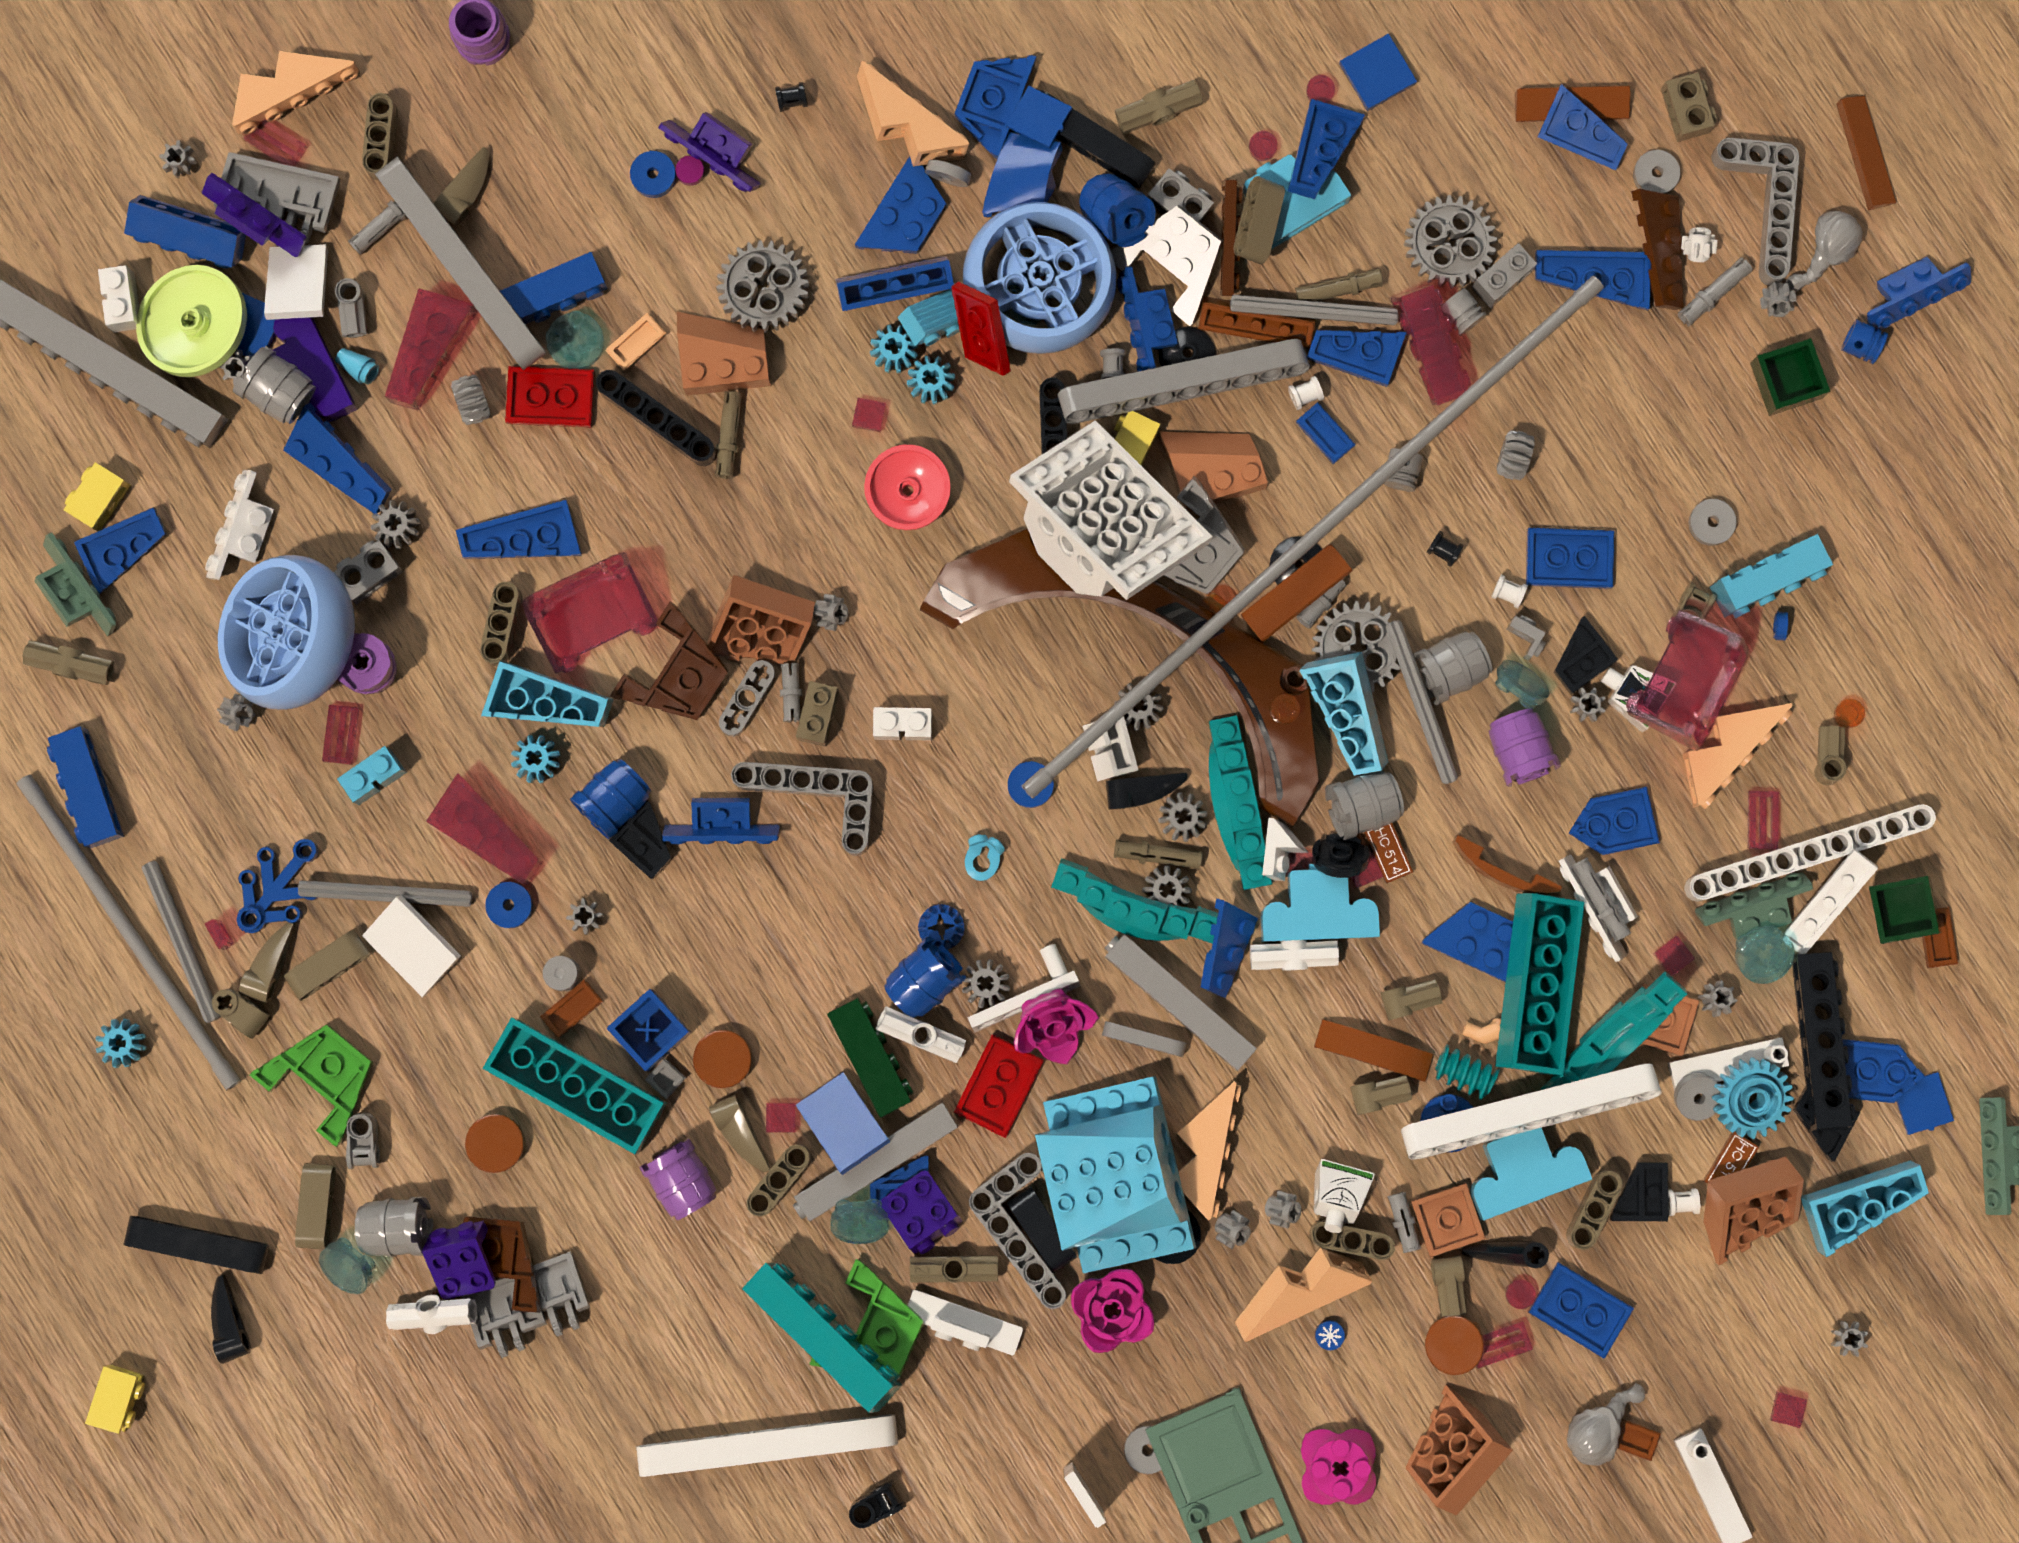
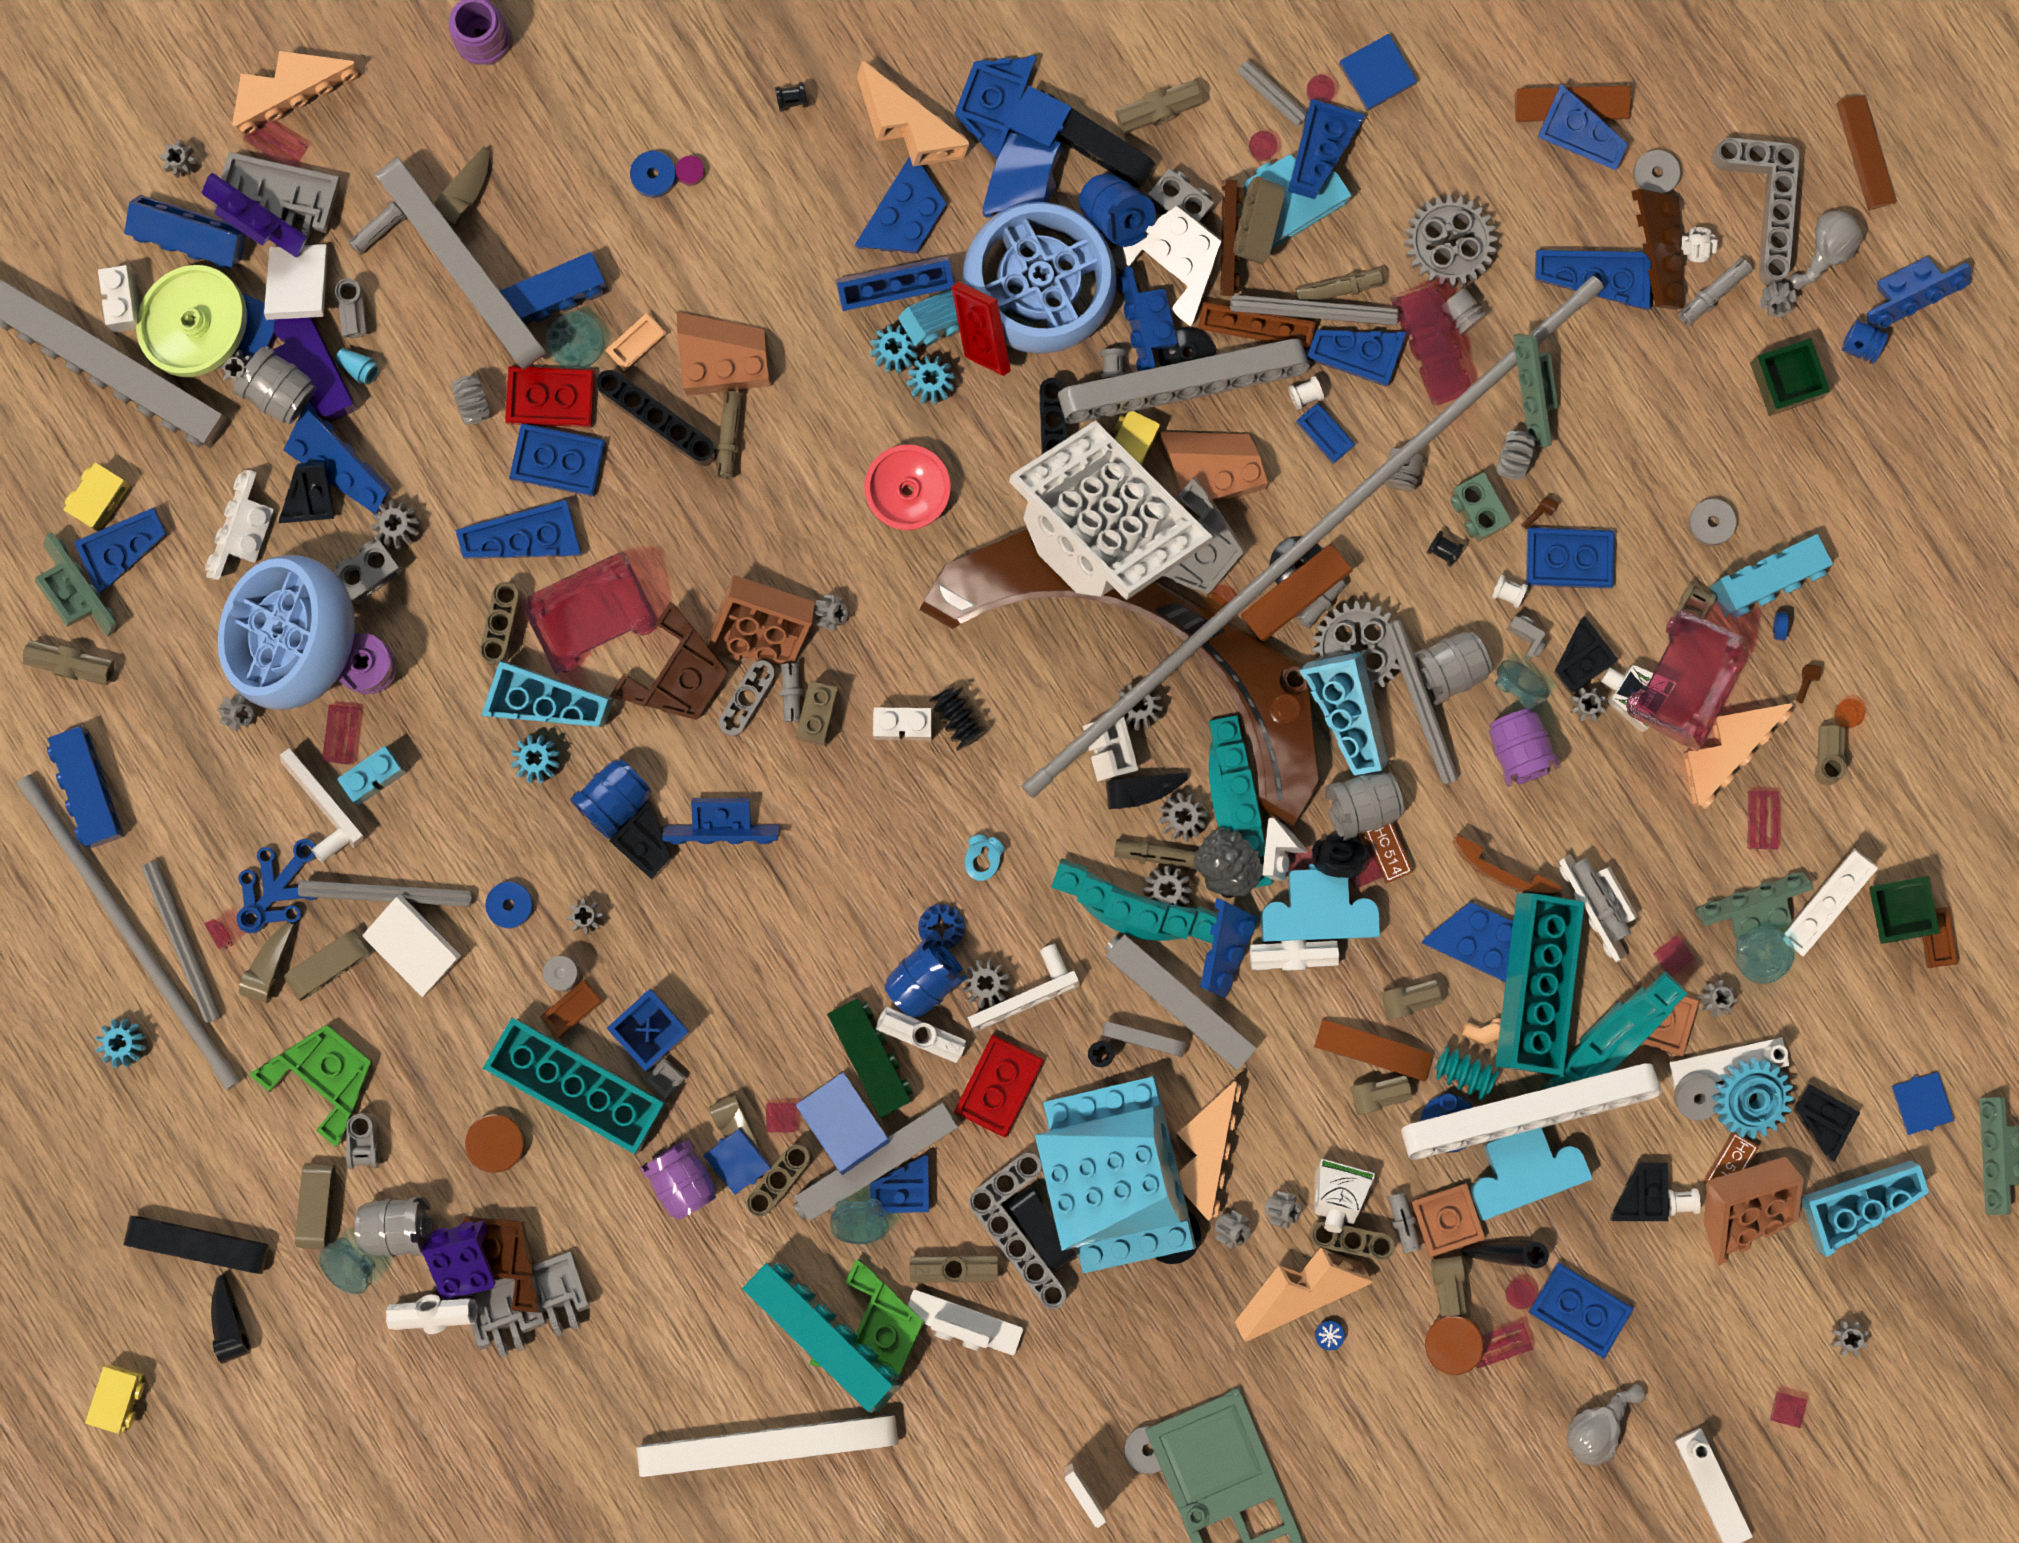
(243, 1015): dark tan piece -> none
(308, 494): none -> black wing
(346, 830): none -> white piece
(379, 123): dark tan beam -> none
(426, 347): clear pink wedge -> none
(477, 826): clear pink wedge -> none
(557, 460): none -> blue tile
(715, 145): dark purple bracket -> none
(722, 1059): dark orange tile -> none
(737, 1161): none -> blue piece
(739, 276): light grey gear -> none
(816, 788): light grey beam -> none
(869, 415): clear pink tile -> none
(877, 1505): black piece -> none
(921, 1212): dark purple bracket -> none
(948, 173): light grey piece -> none
(958, 716): none -> black piece
(1018, 777): blue piece -> none
(1053, 1025): dark pink brick -> none
(1106, 1333): dark pink brick -> none
(1108, 1049): none -> black bush
(1228, 863): none -> dark grey hair
(1272, 93): none -> light grey axle
(1321, 1450): dark pink brick -> none
(1456, 1453): nougat wedge -> none
(1487, 505): none -> sand green brick
(1504, 275): light grey brick -> none
(1536, 386): none -> sand green bracket
(1547, 506): none -> reddish brown hand
(1604, 1199): dark tan beam -> none
(1617, 822): blue tile -> none
(1638, 1440): dark orange tile -> none
(1680, 107): dark tan brick -> none
(1809, 672): none -> reddish brown hand
(1821, 1115): black brick -> none
(1822, 847): white beam -> none
(1879, 1071): blue tile -> none

